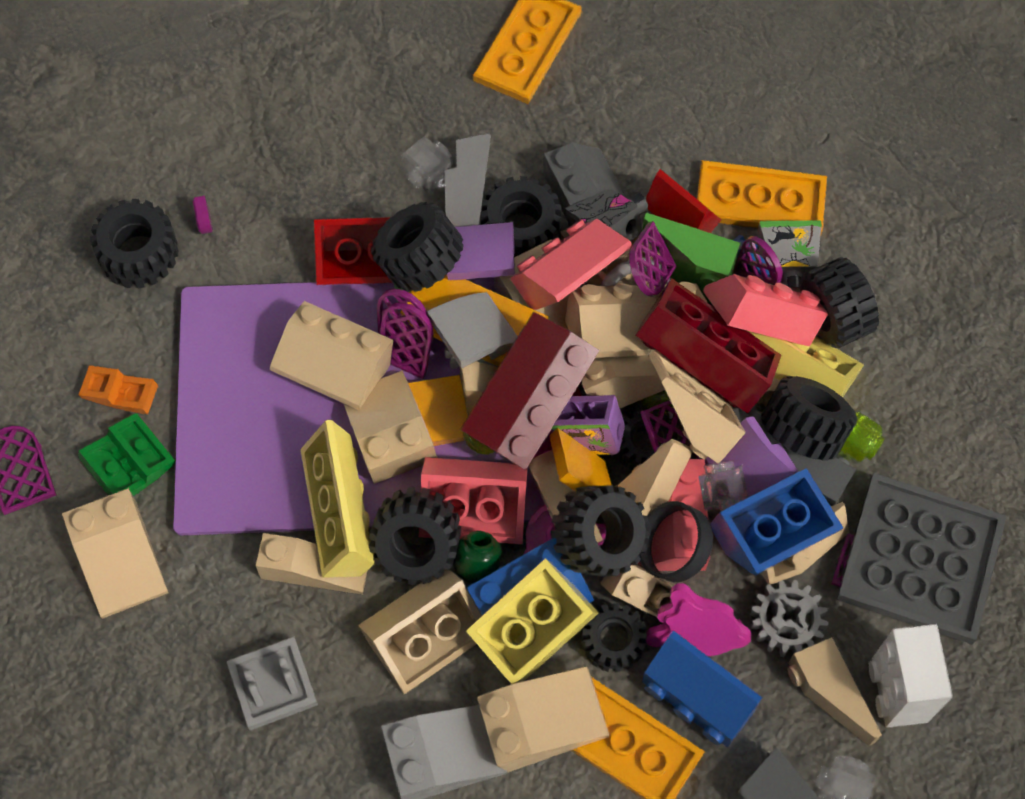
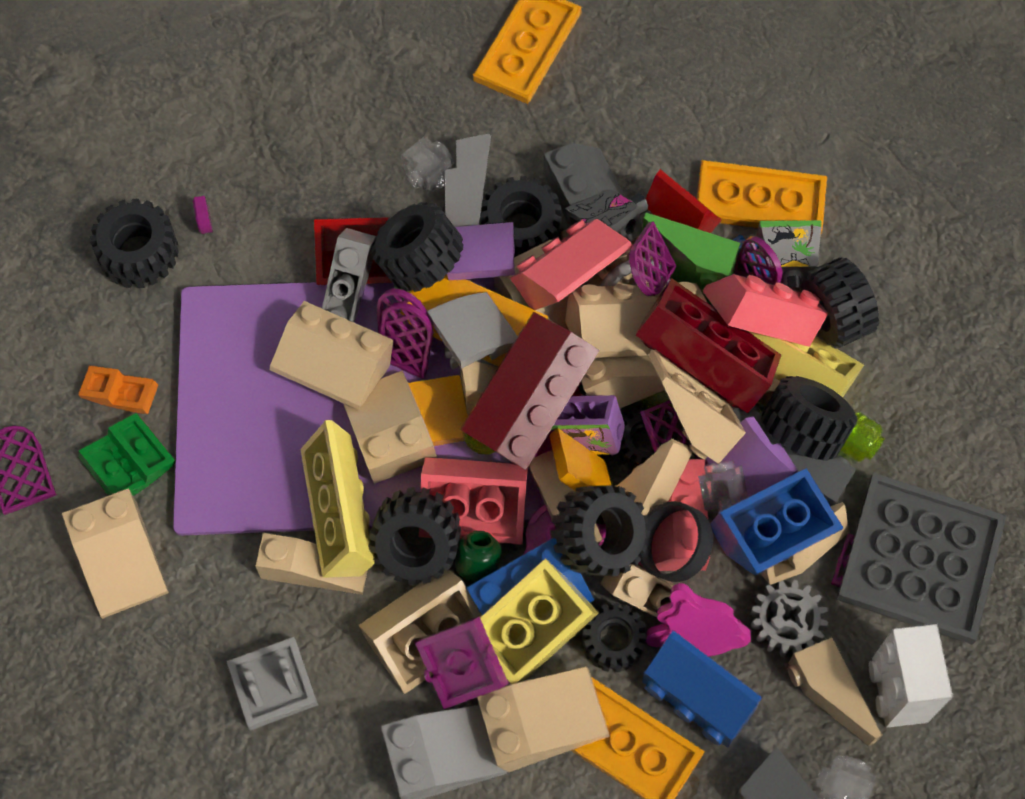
(349, 273): none -> light grey slope
(461, 663): none -> magenta plate

